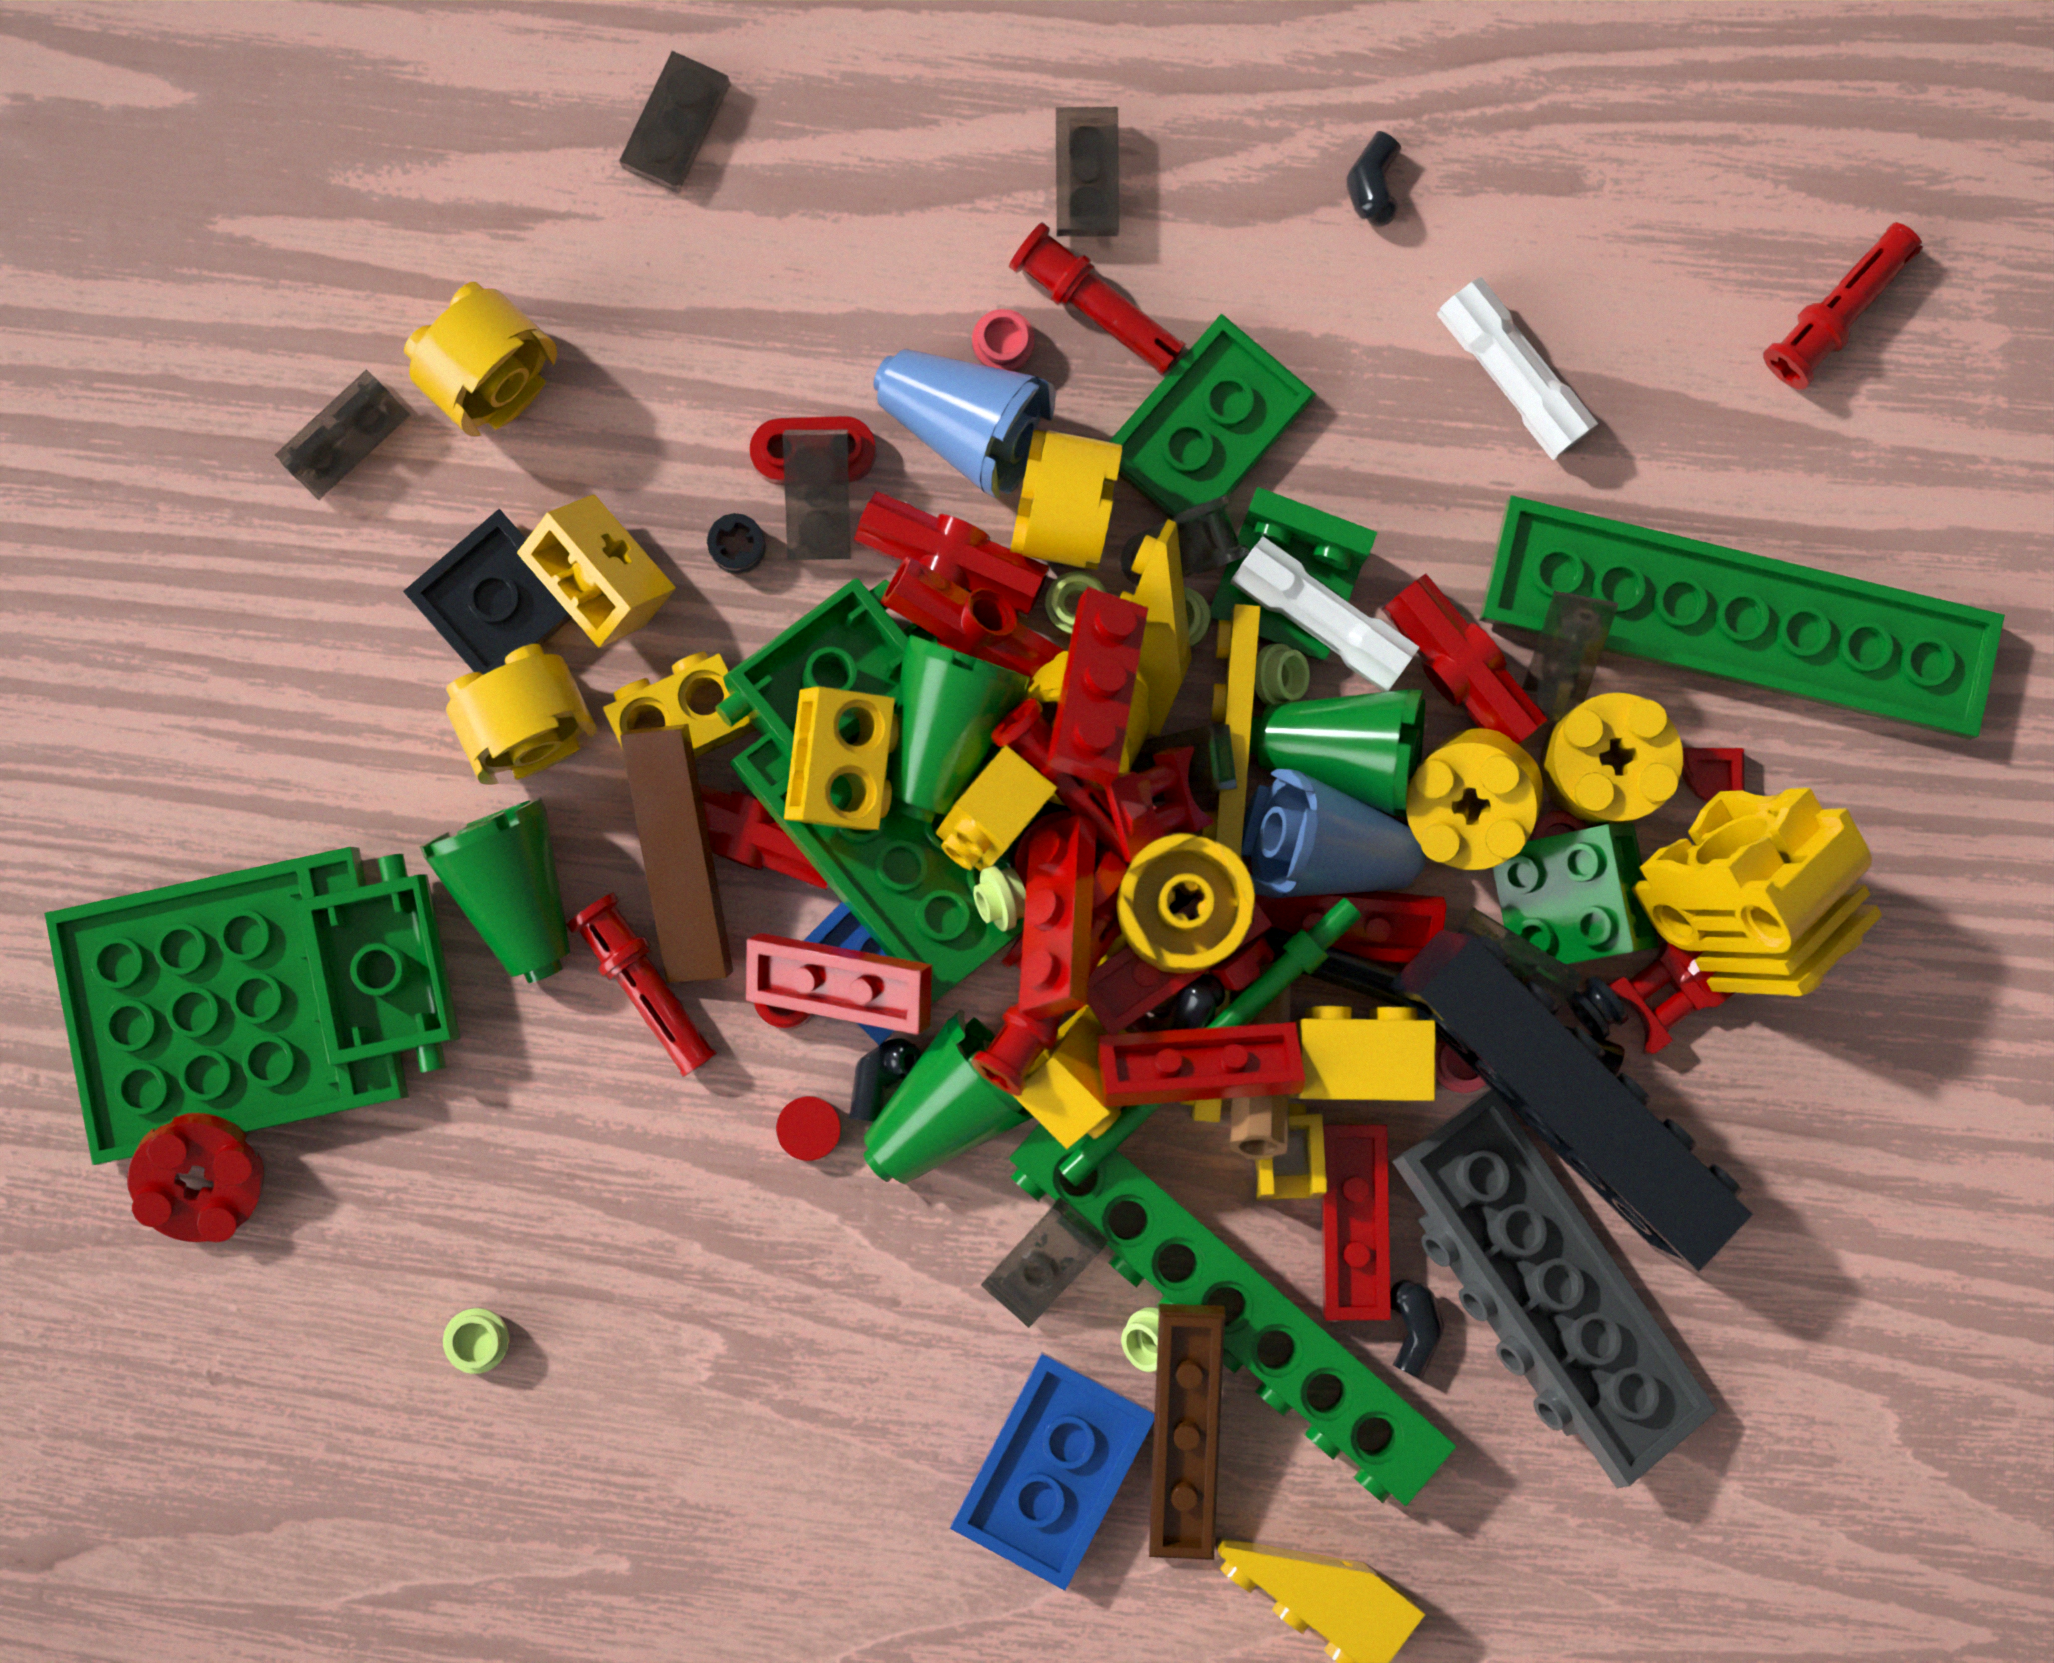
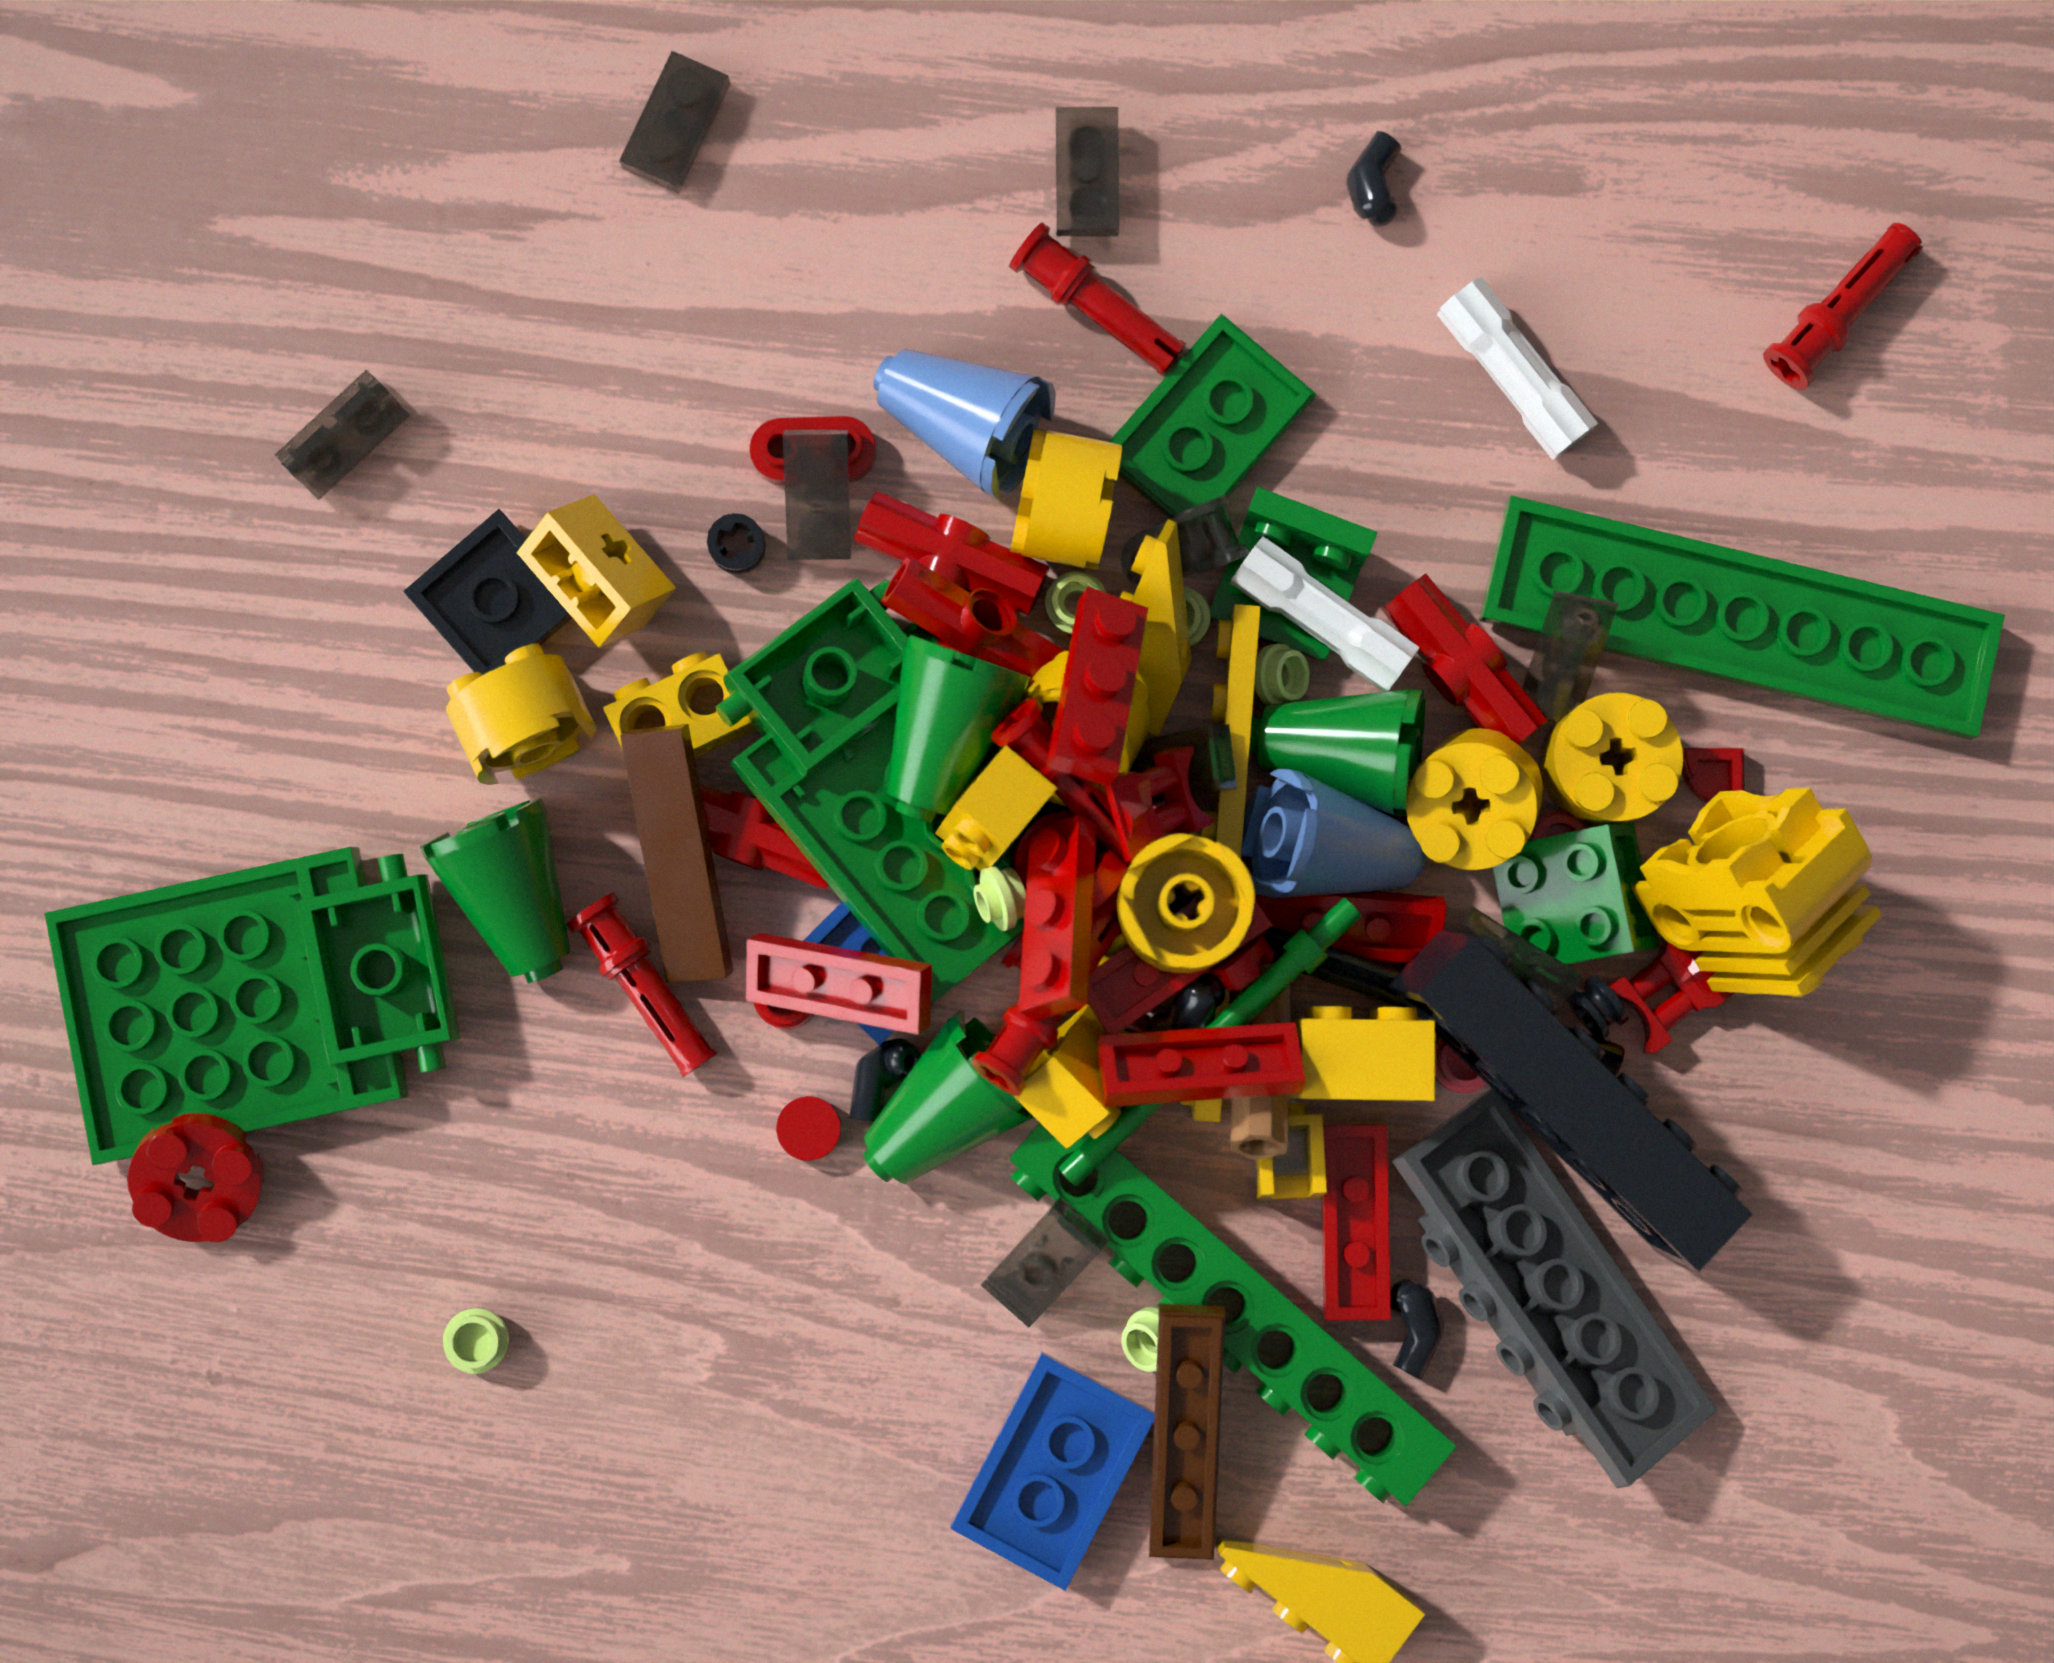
(480, 359): yellow brick -> none
(823, 755): yellow brick -> none
(1003, 339): coral plate -> none

